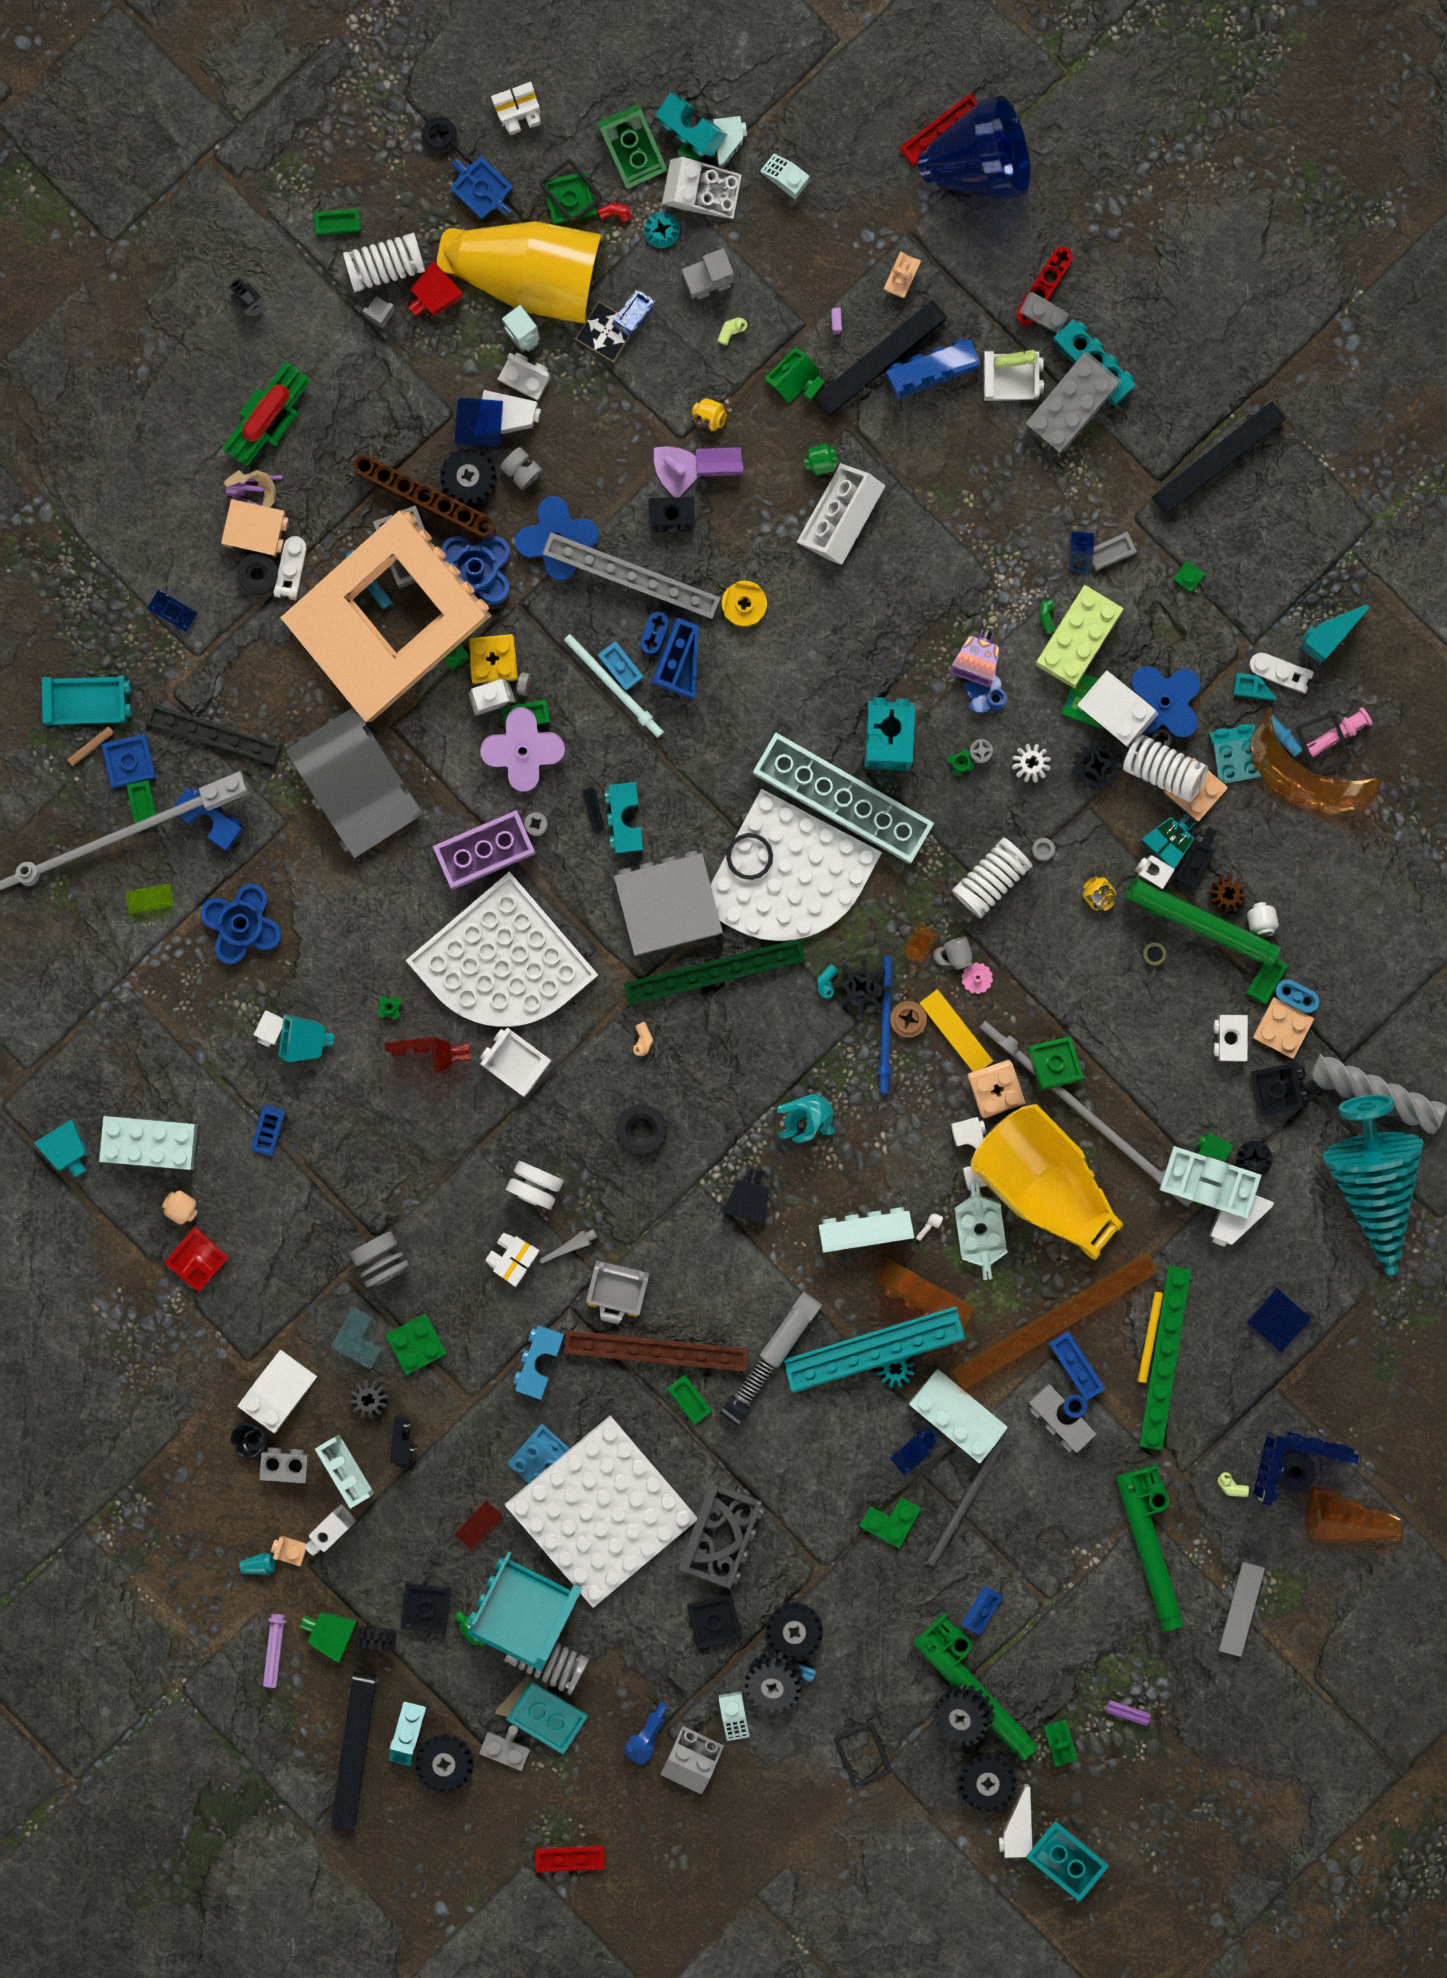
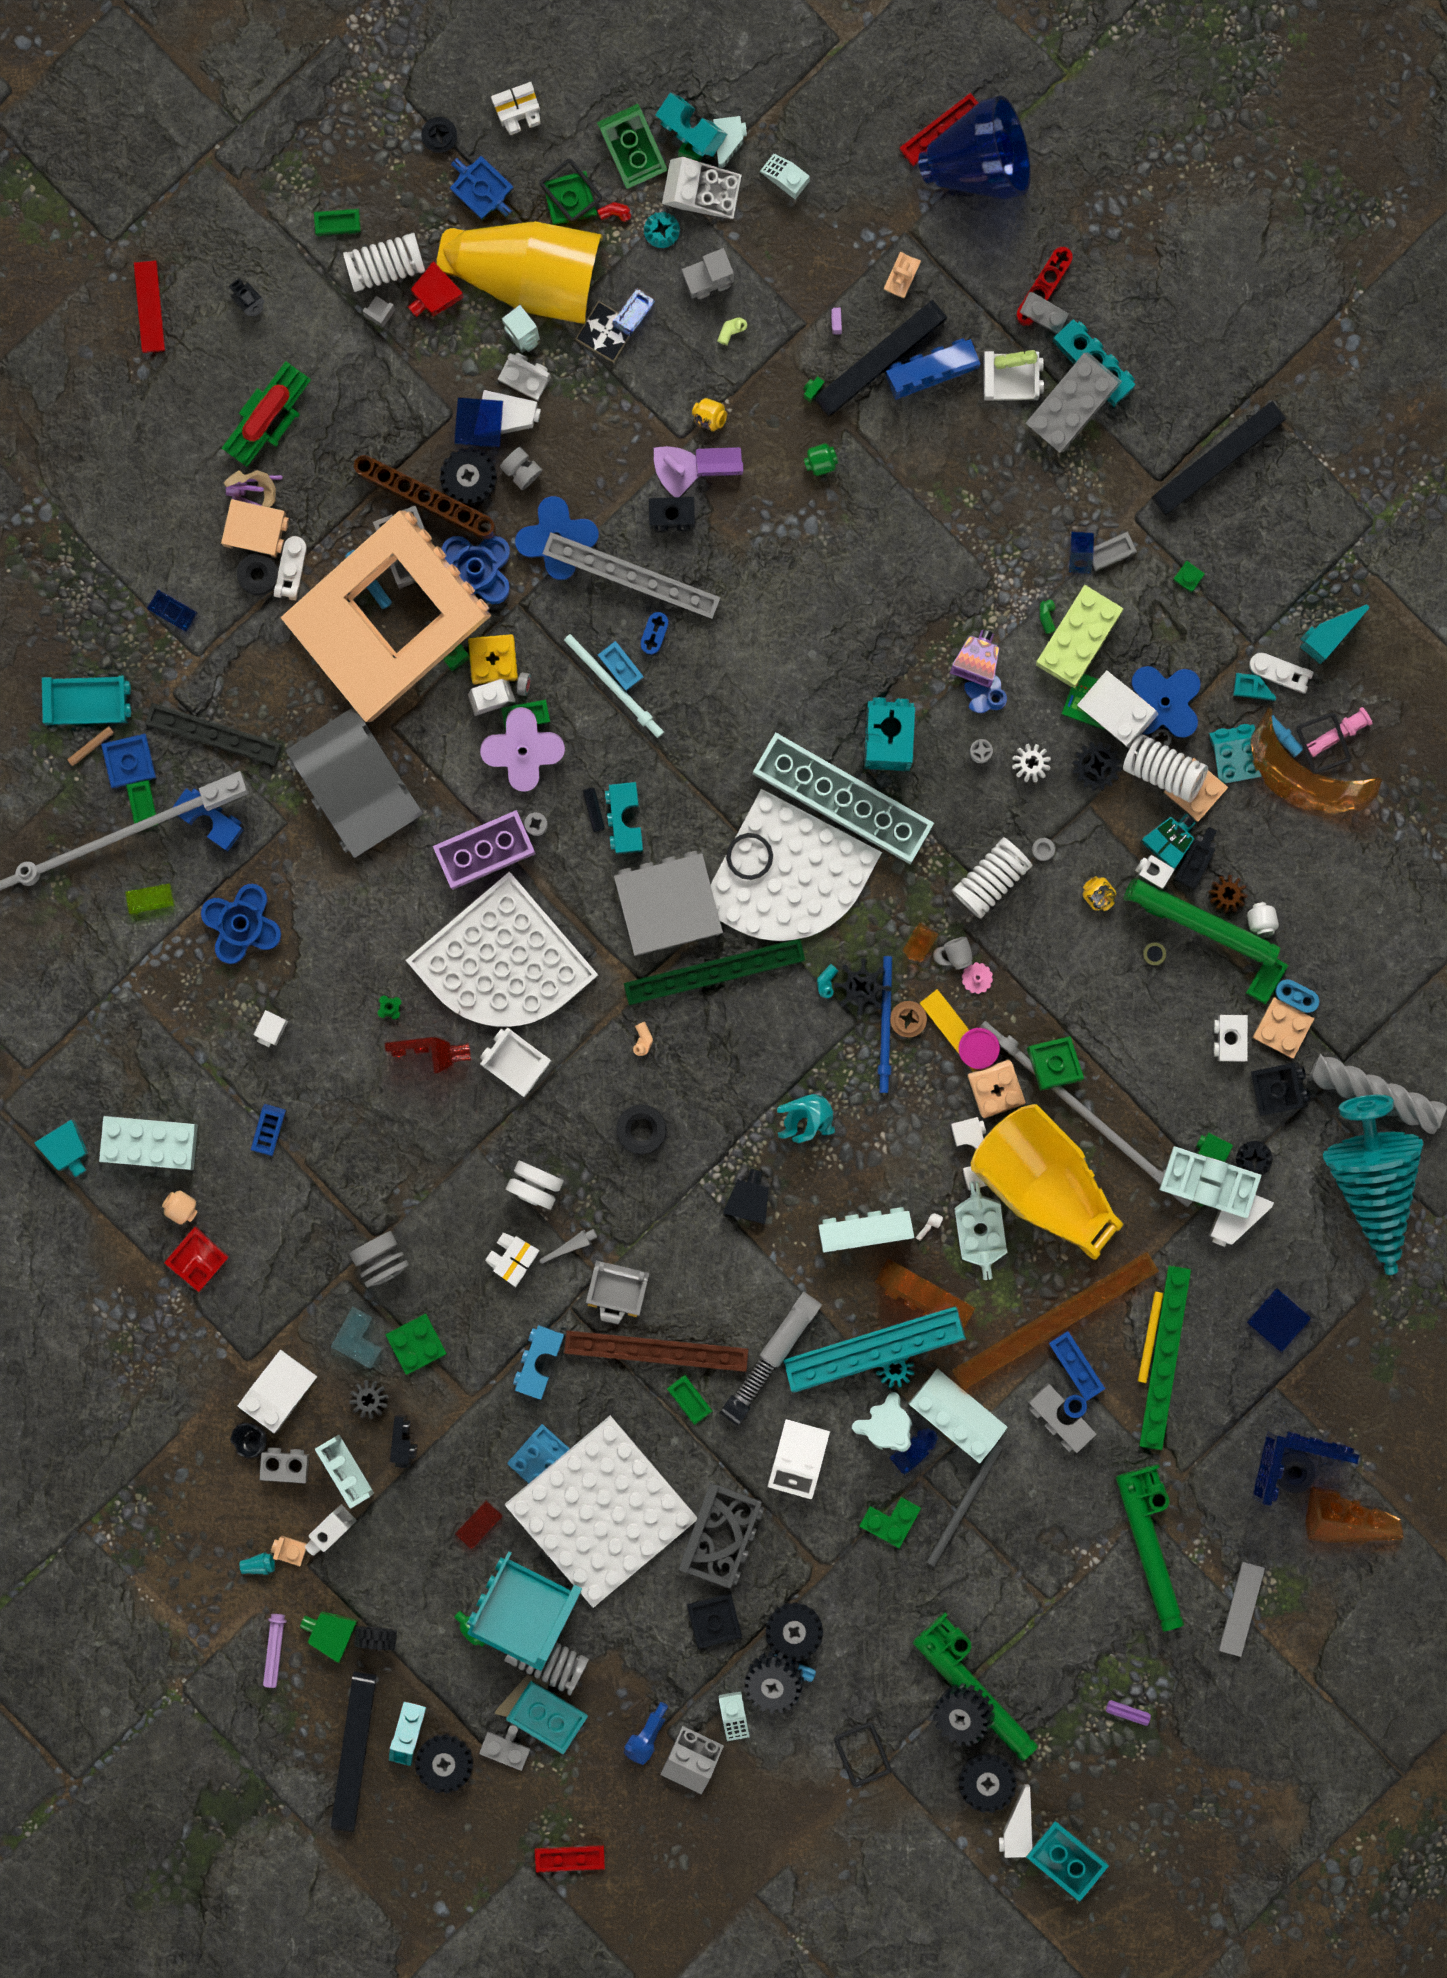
(149, 306): none -> red tile
(302, 1039): teal torso -> none
(426, 1608): black plate -> none
(678, 660): blue wedge -> none
(736, 593): yellow plate -> none
(792, 374): green panel -> none
(798, 1459): none -> white slope
(841, 513): white slope -> none
(888, 1425): none -> light aqua tile
(962, 756): green plate -> none
(979, 1048): none -> dark pink piece
(982, 1610): blue plate -> none
(1060, 1742): green hips -> none
(1229, 1486): yellowish green arm -> none

